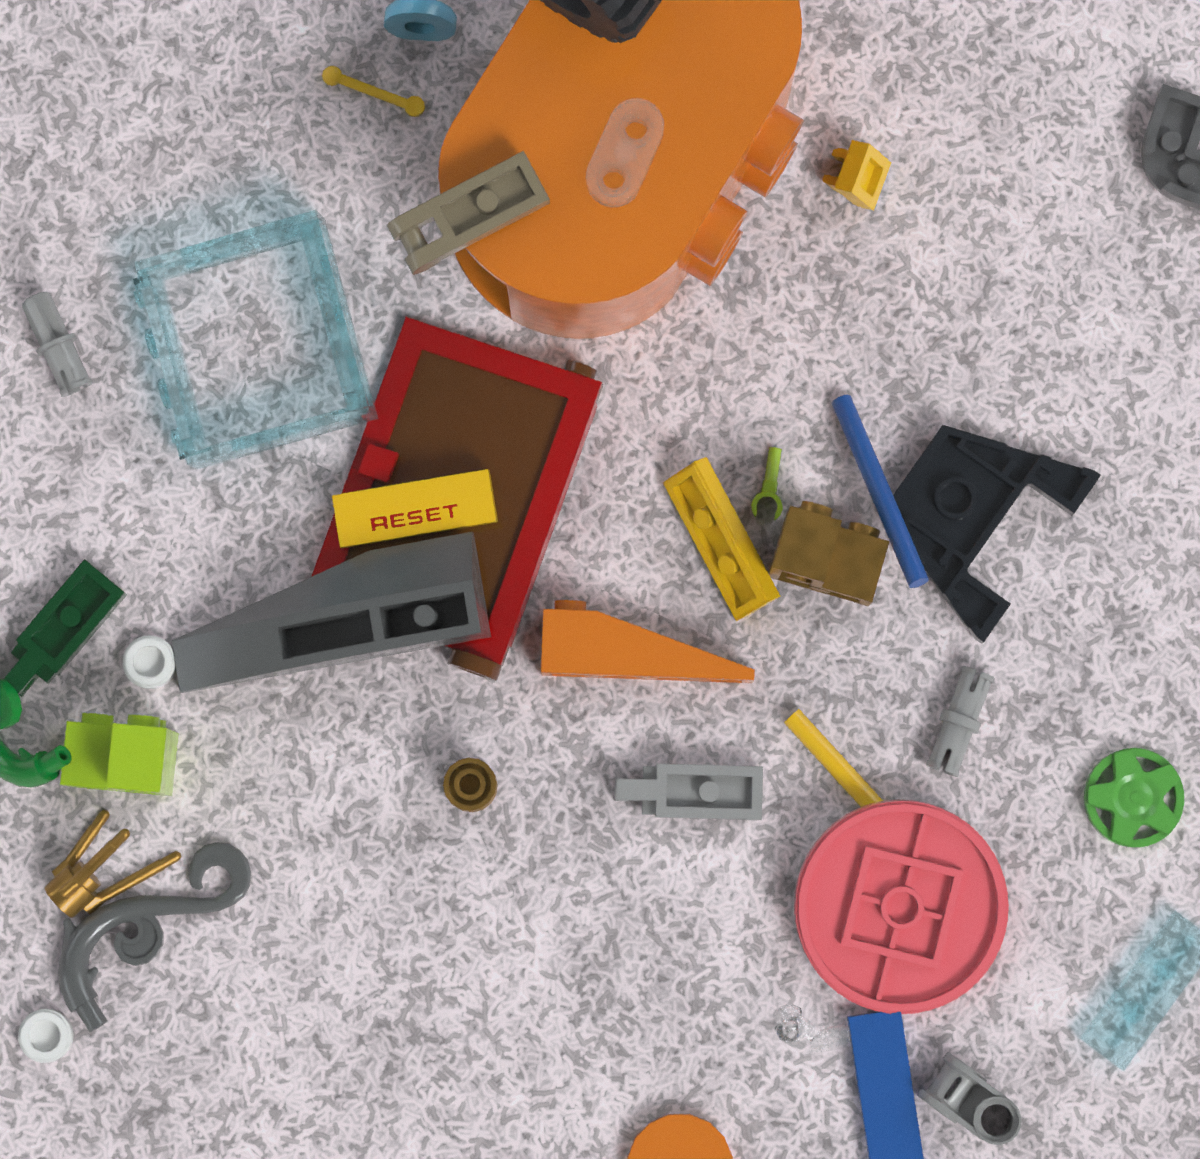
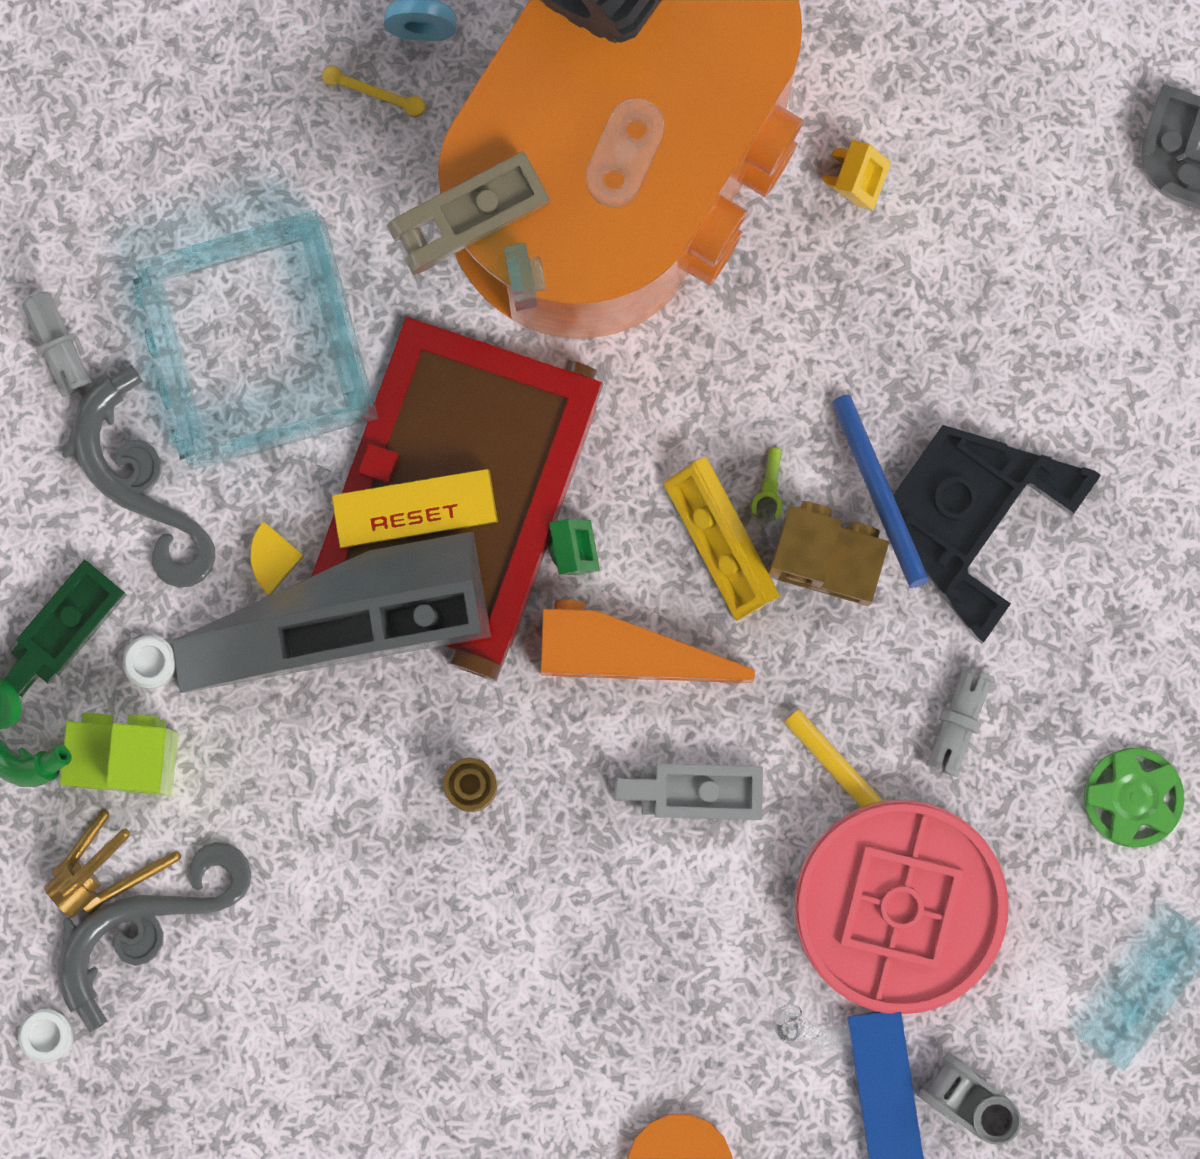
(128, 493): none -> dark grey plant
(272, 558): none -> yellow tile
(524, 275): none -> clear light blue plate
(573, 547): none -> green plate

